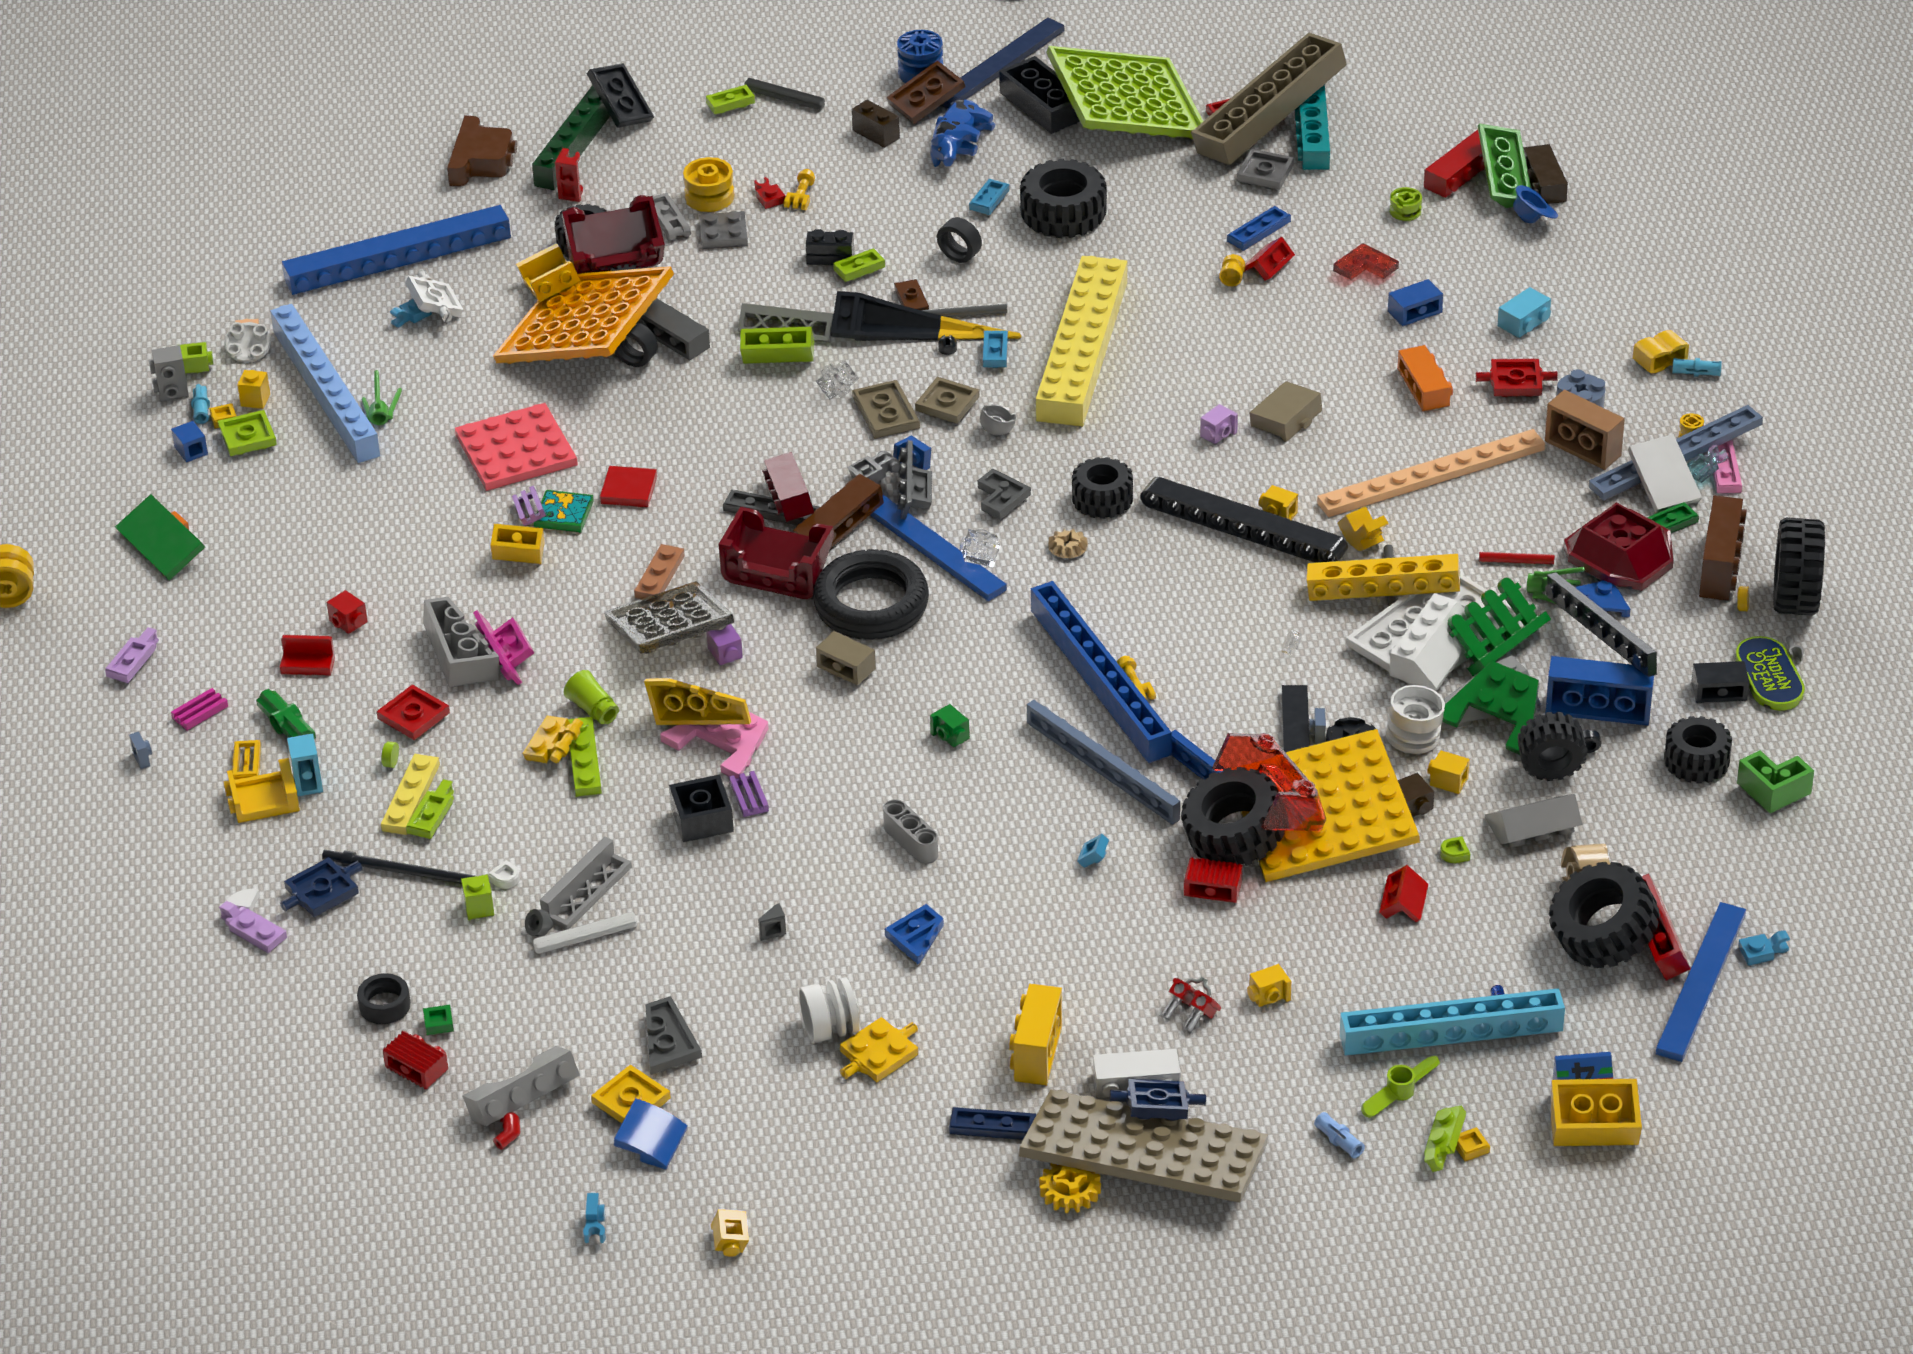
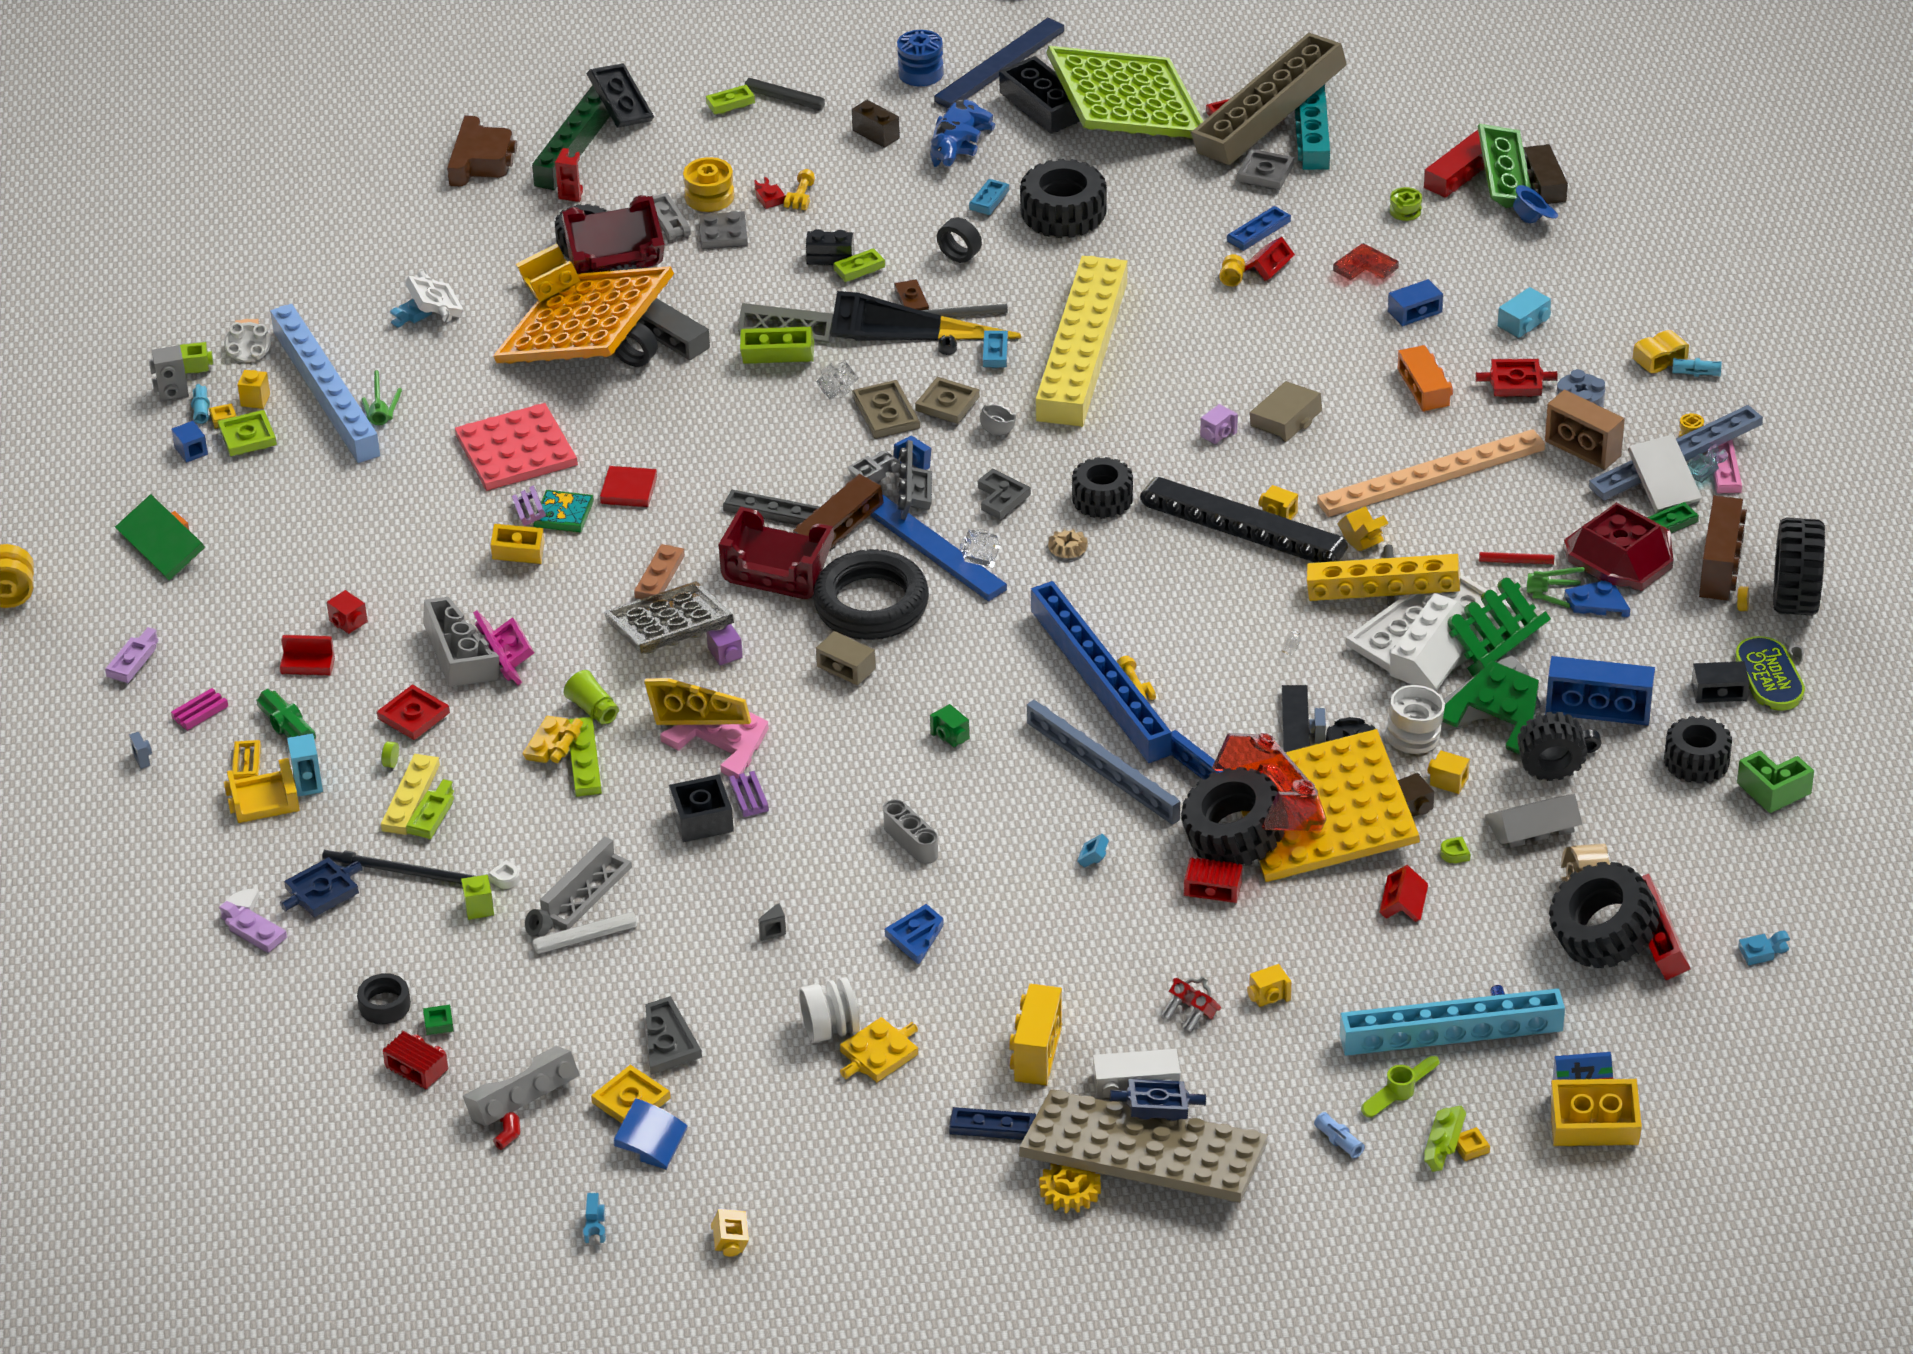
(396, 249): blue brick -> none
(787, 487): brick -> none
(925, 92): reddish brown plate -> none
(1602, 624): black plate -> none
(1700, 982): blue tile -> none

